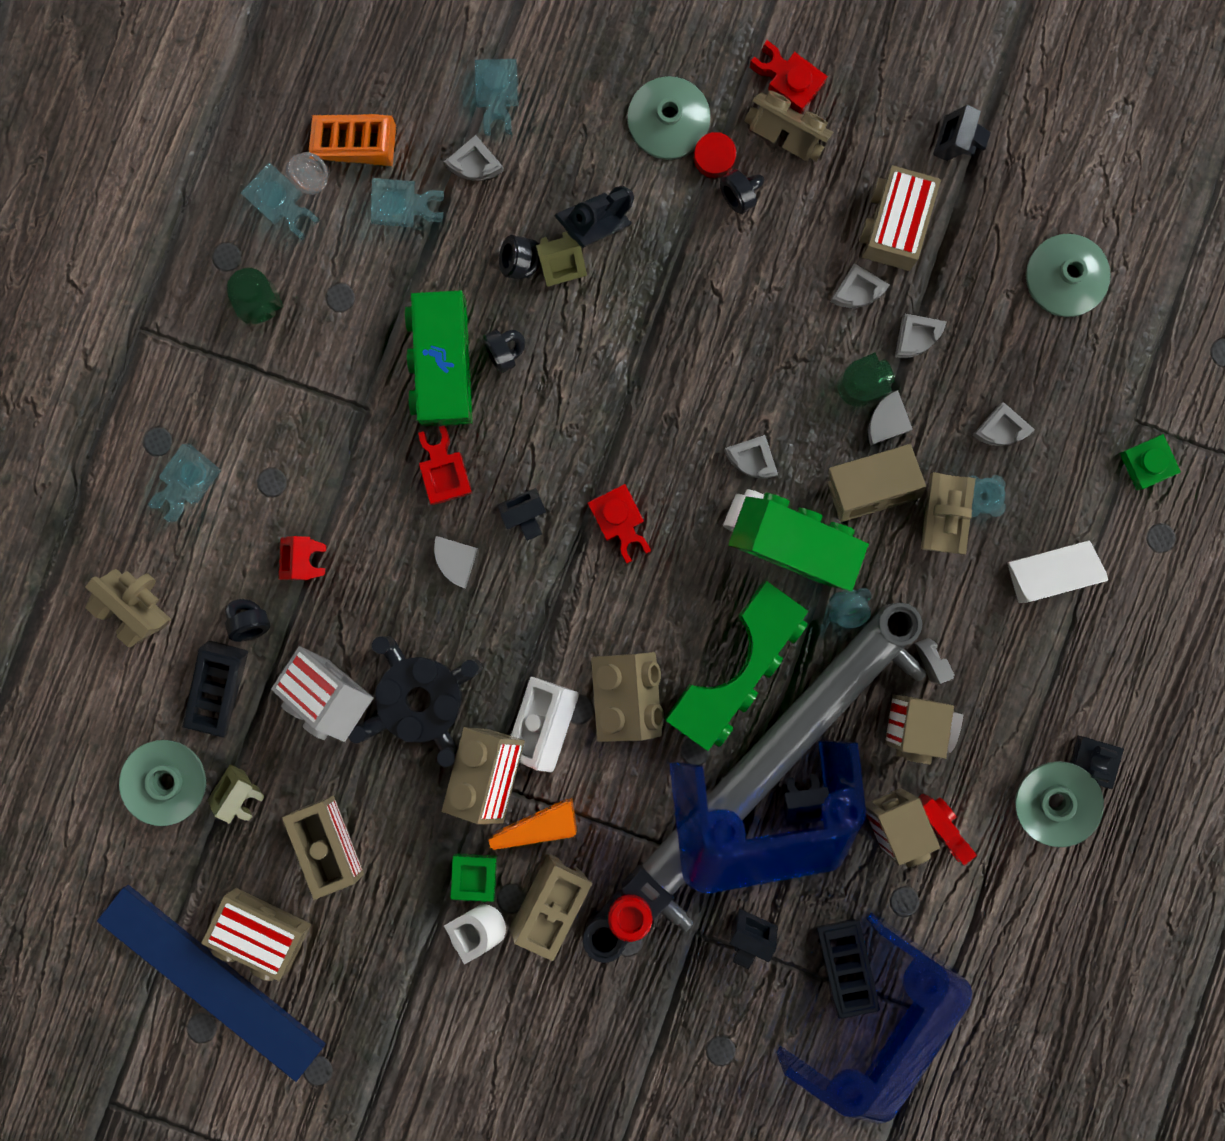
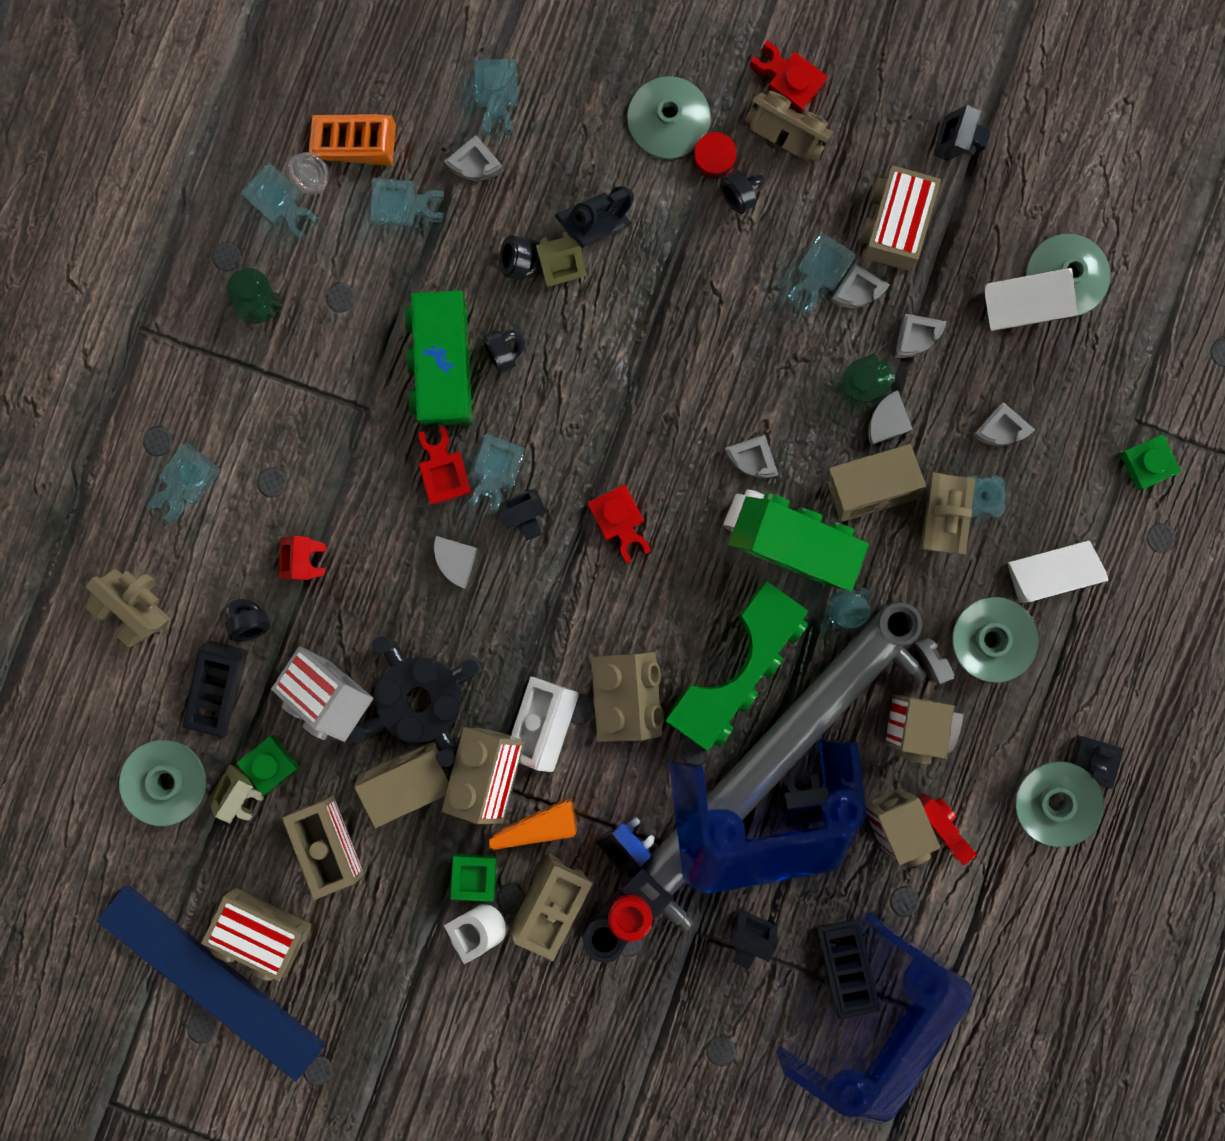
(268, 765): none -> green plate
(403, 784): none -> dark tan hinge
(496, 467): none -> clear light blue plate
(624, 847): none -> black tile
(823, 266): none -> clear light blue plate
(1015, 639): none -> sand green dish
(1031, 299): none -> white slope

